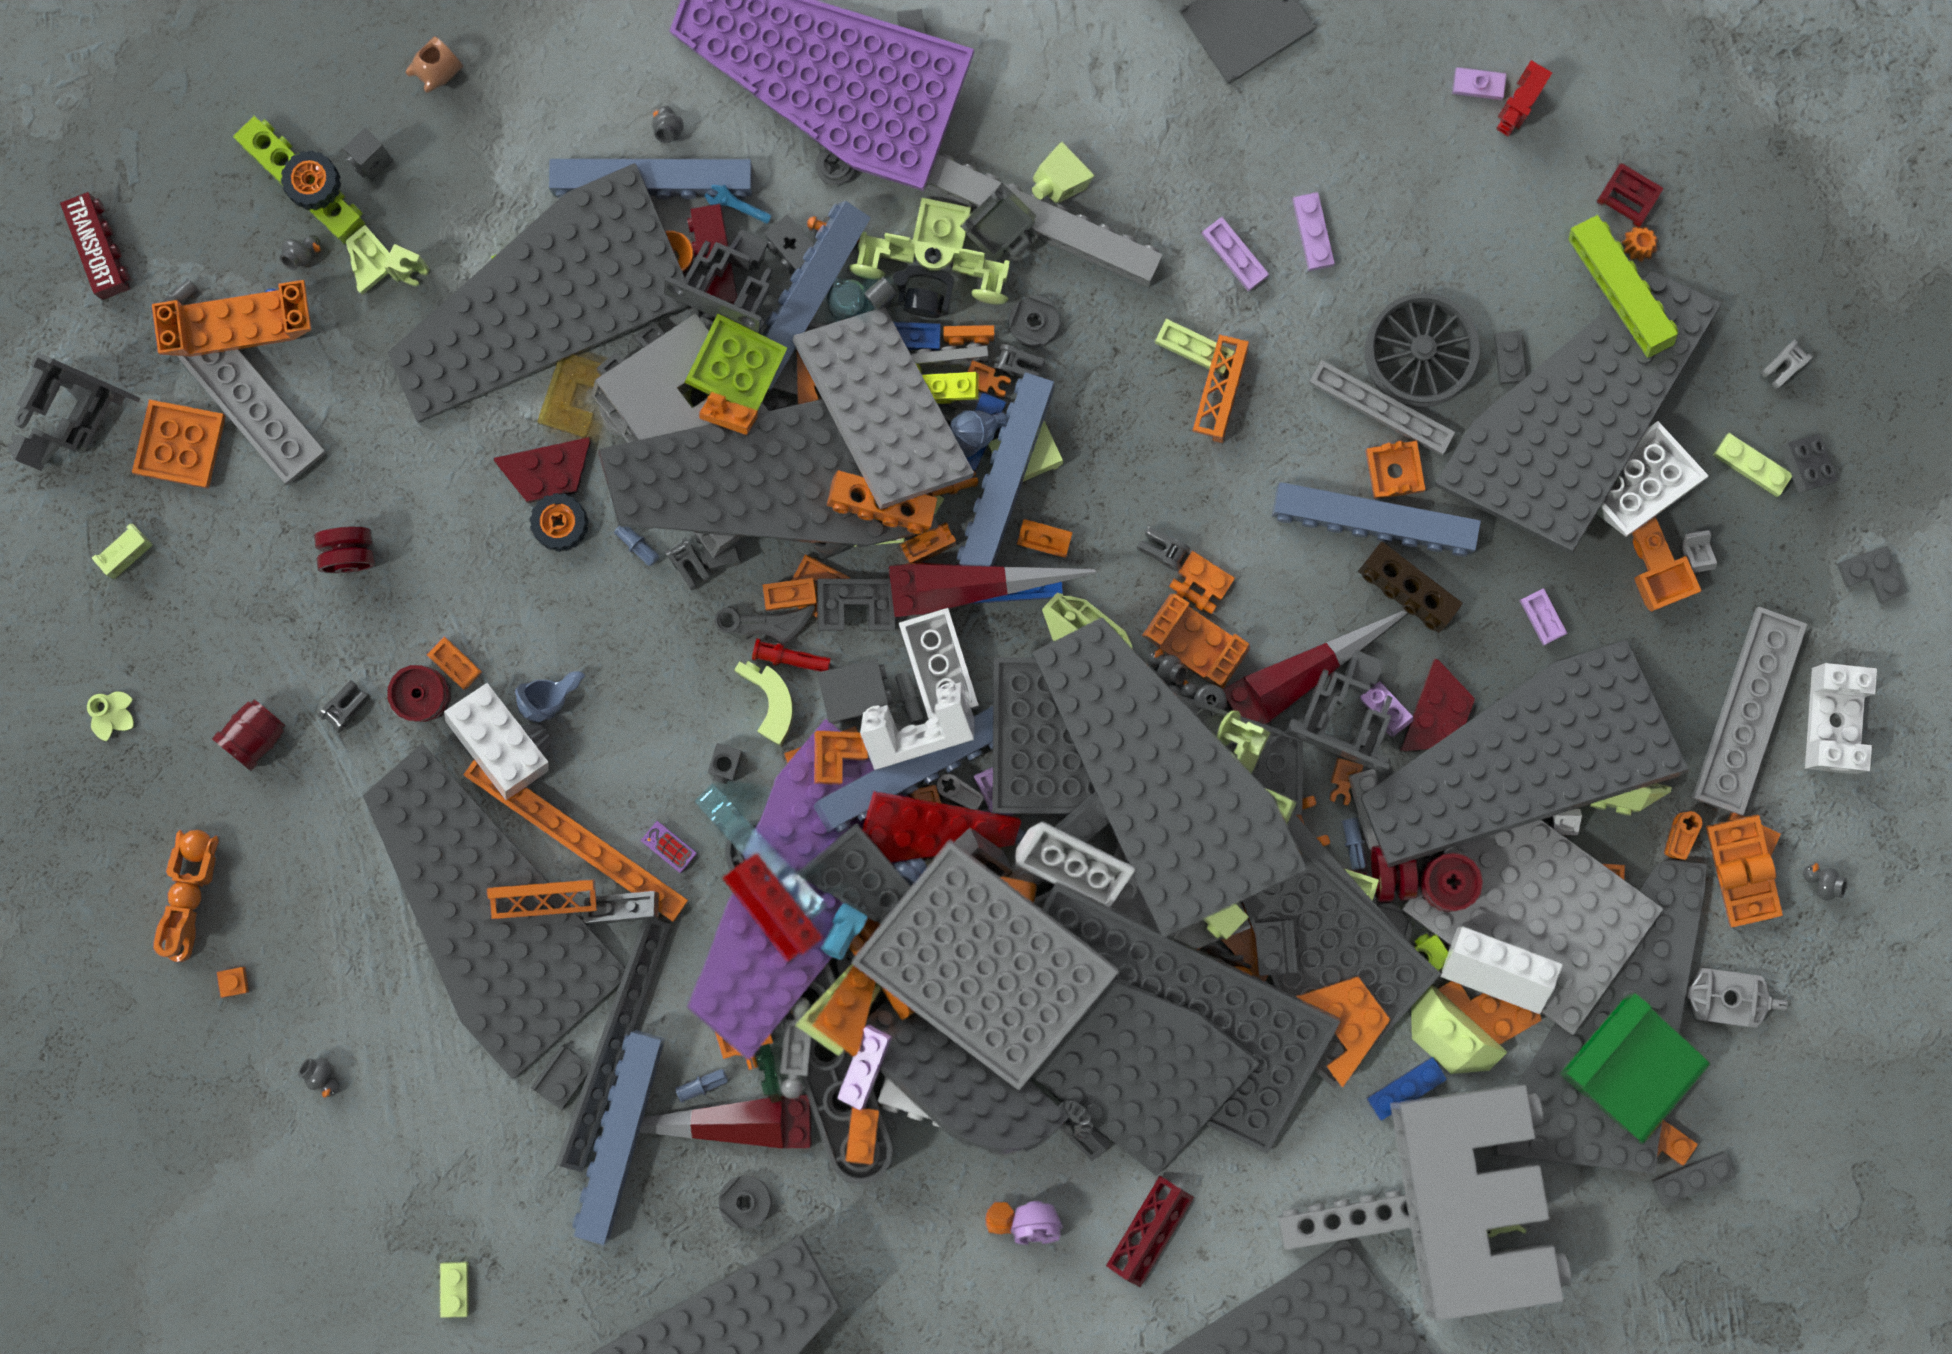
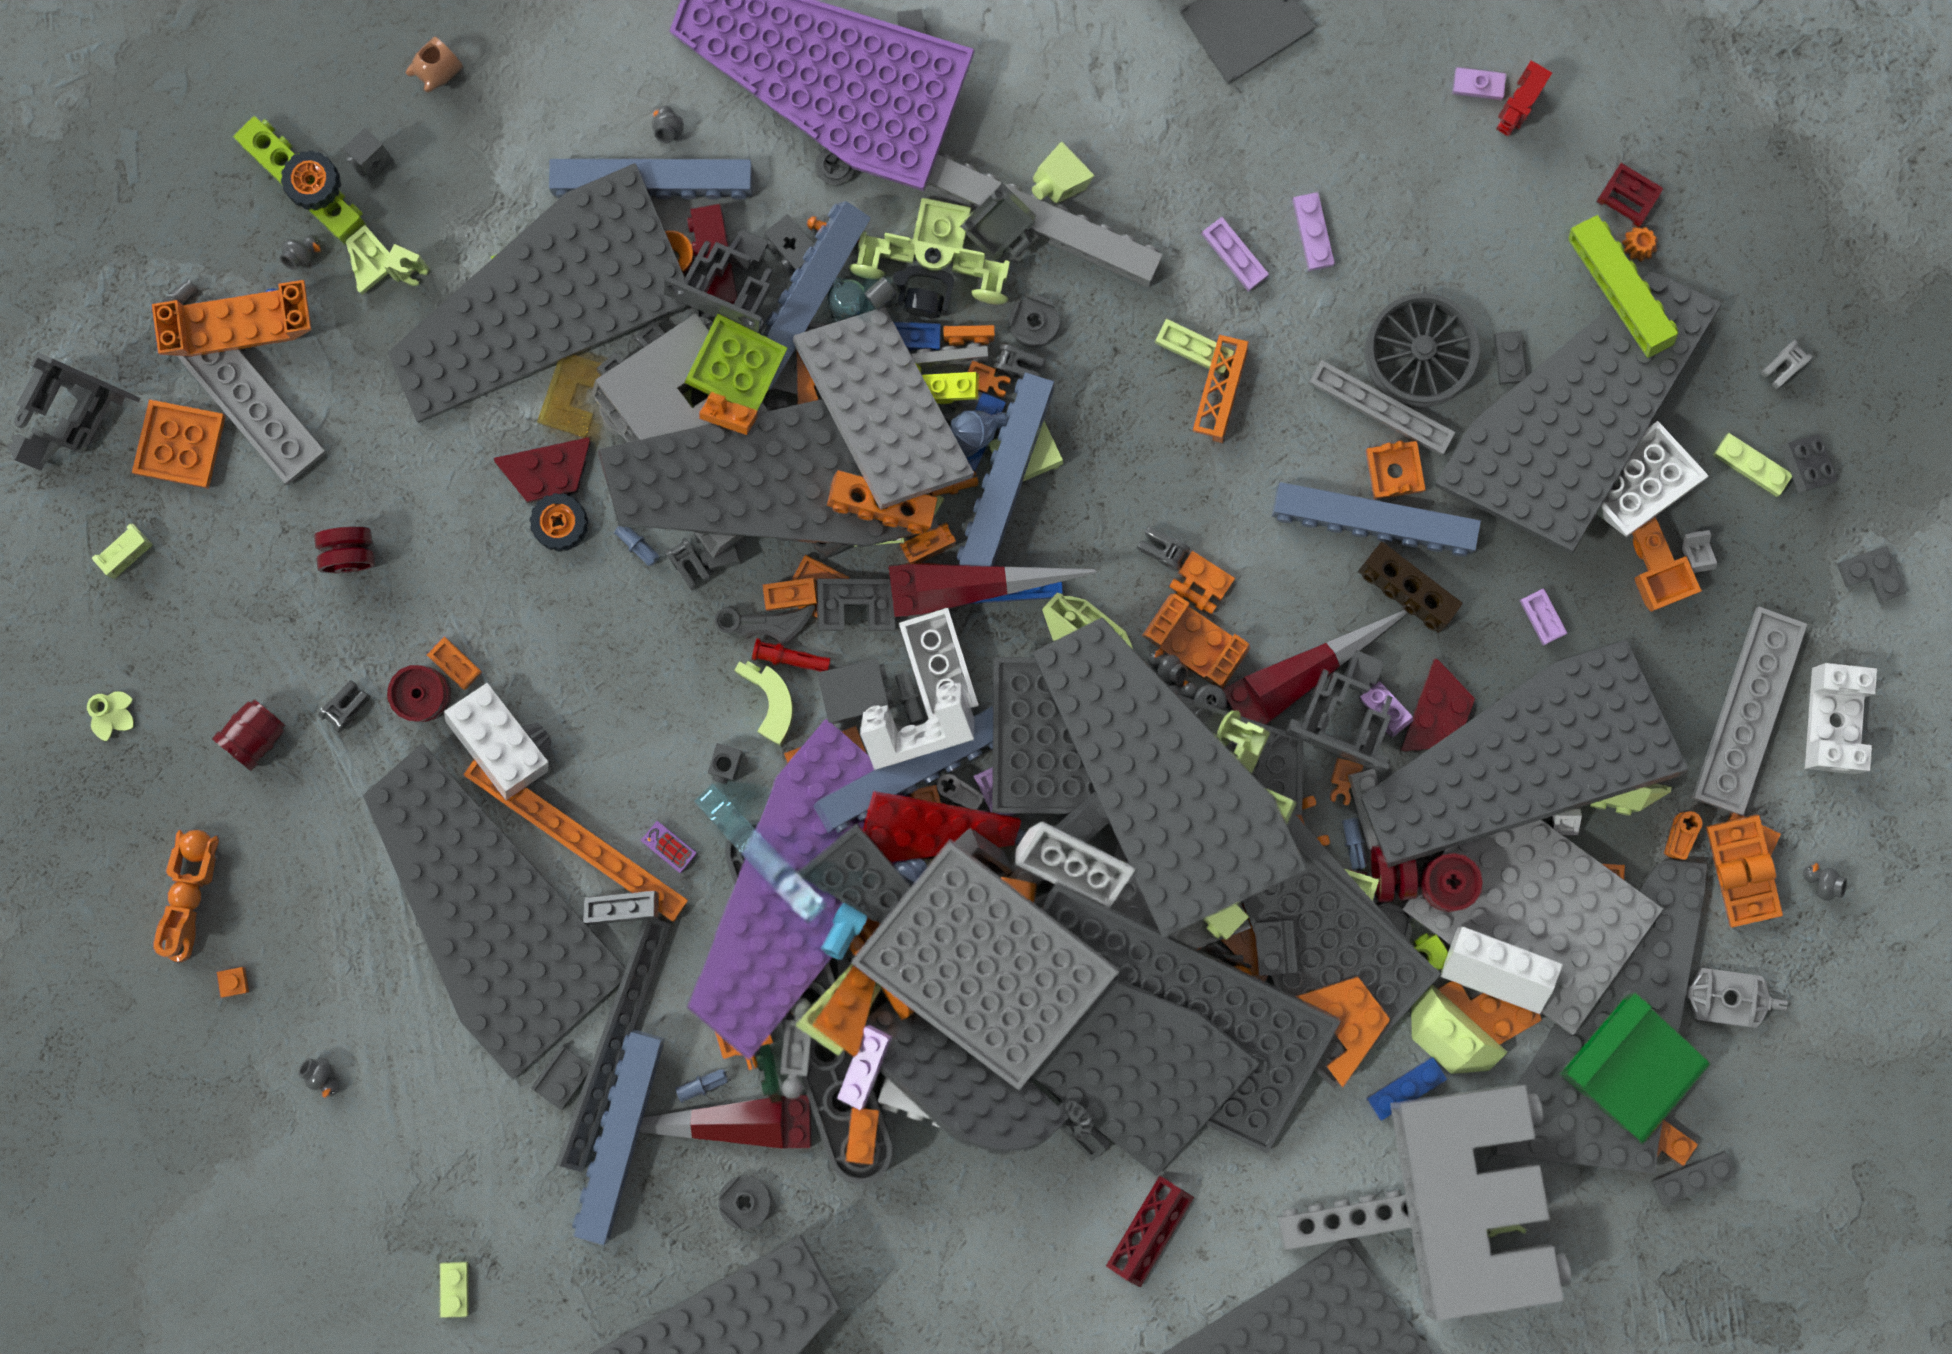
(95, 245): dark red brick -> none
(539, 889): orange fence -> none
(545, 698): sand blue piece -> none
(725, 198): dark azure piece -> none
(772, 907): red window -> none
(829, 751): orange plate -> none
(999, 1218): orange piece -> none
(1036, 1224): lavender cone -> none
(1044, 538): orange plate -> none

